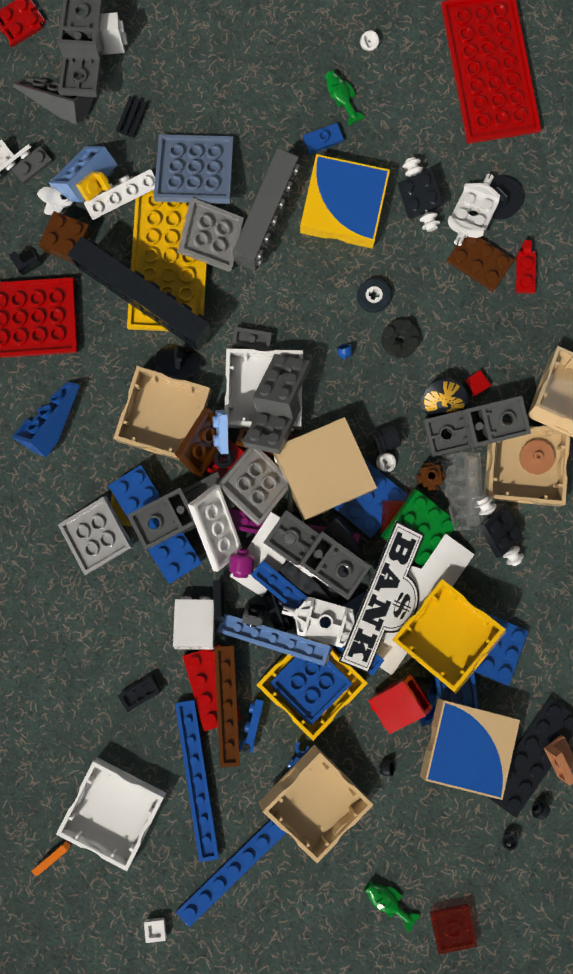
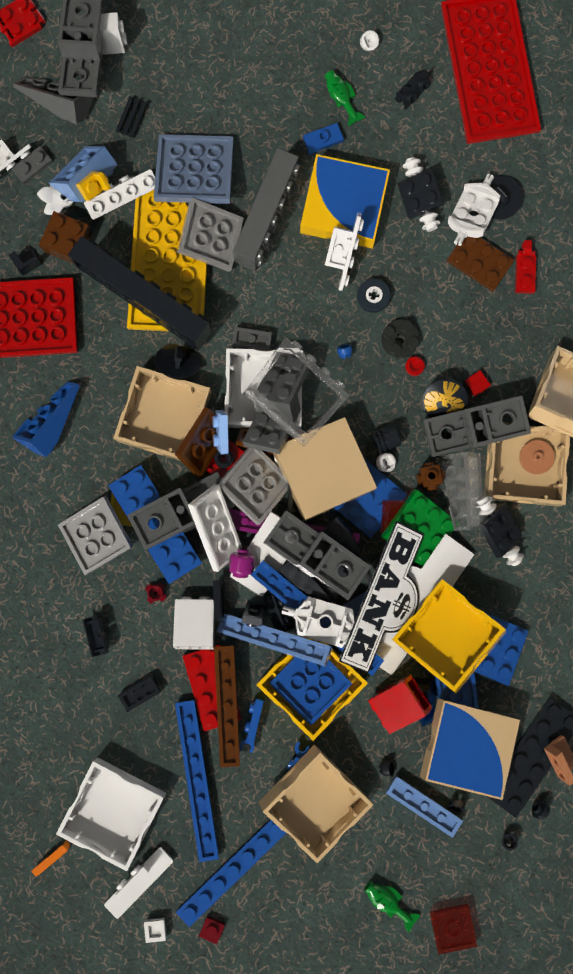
(95, 635): none -> black hinge
(138, 883): none -> white bracket
(150, 592): none -> dark red plate
(211, 929): none -> dark red plate
(278, 416): none -> clear windscreen
(341, 248): none -> white bracket
(414, 366): none -> red tile
(418, 83): none -> black hinge
(424, 806): none -> medium blue plate
(457, 805): none -> black hinge

